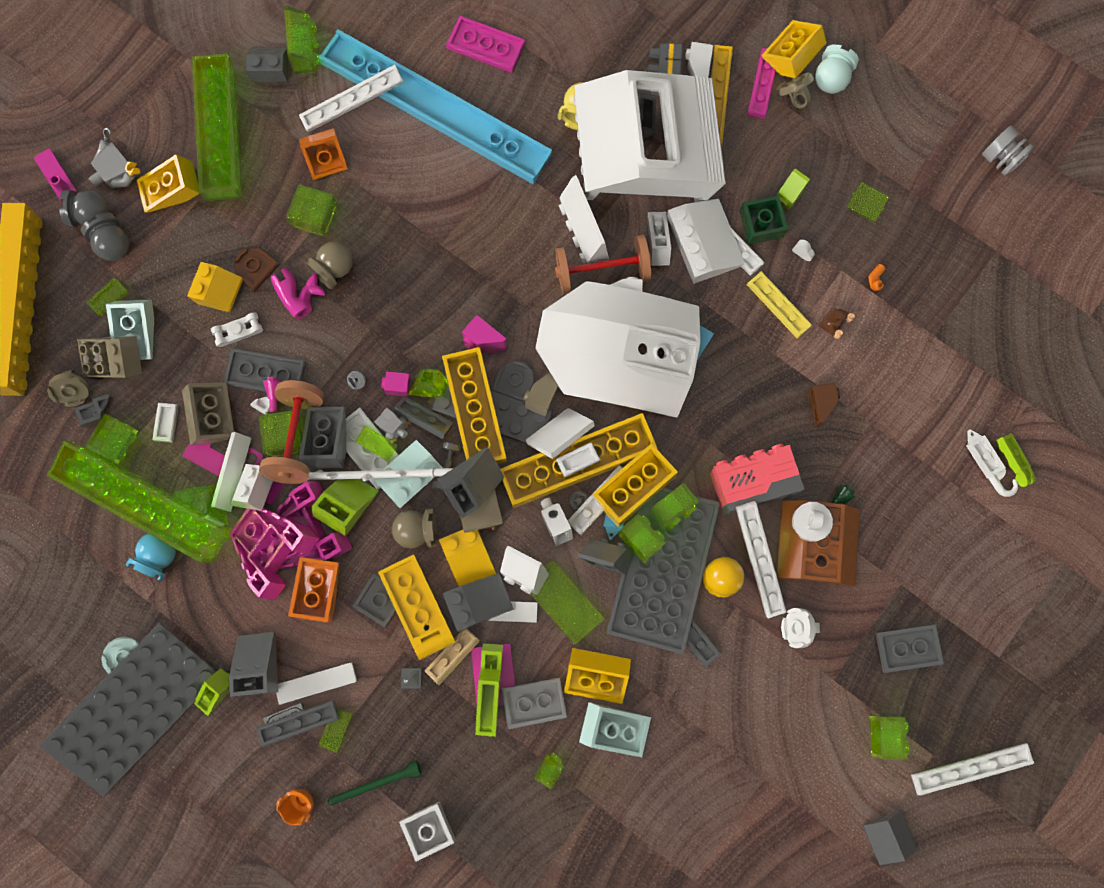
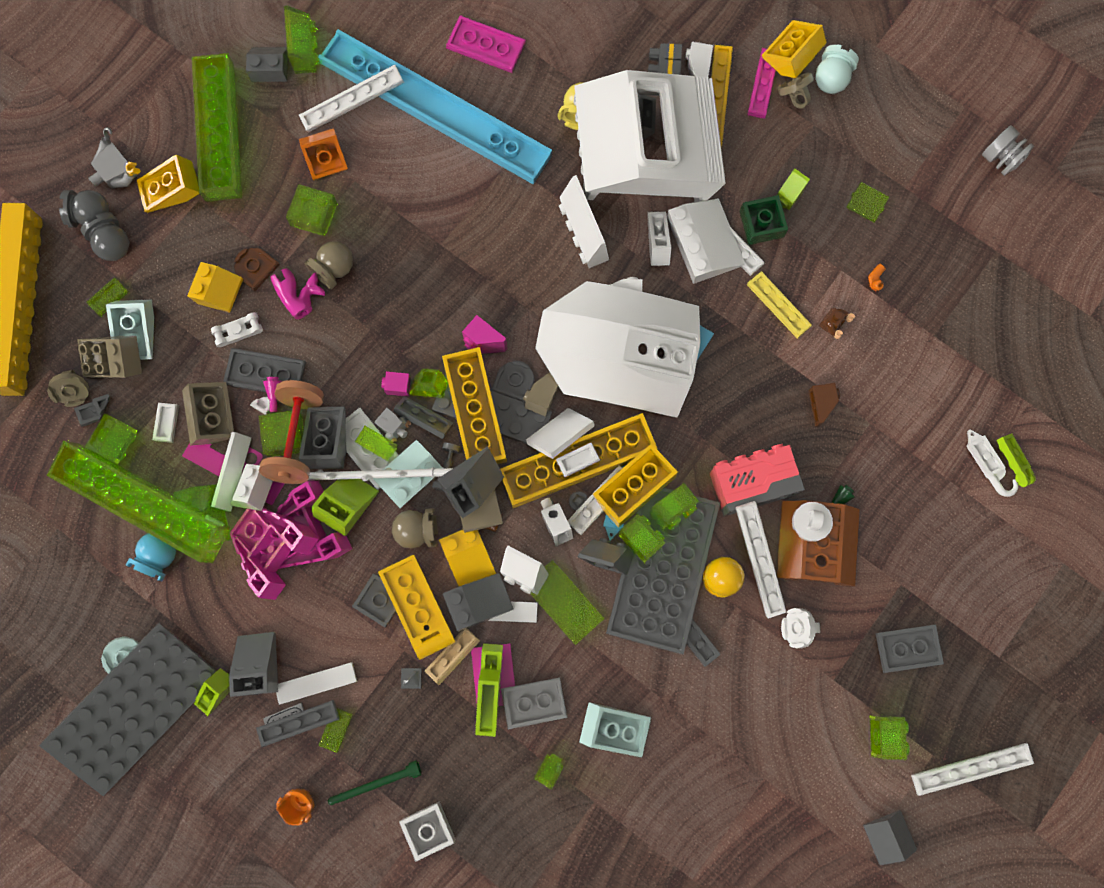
(54, 172): dark pink piece -> none
(314, 590): orange slope -> none
(356, 379): tile -> none
(597, 675): yellow slope -> none
(642, 258): nougat piece -> none
(804, 250): white tile -> none

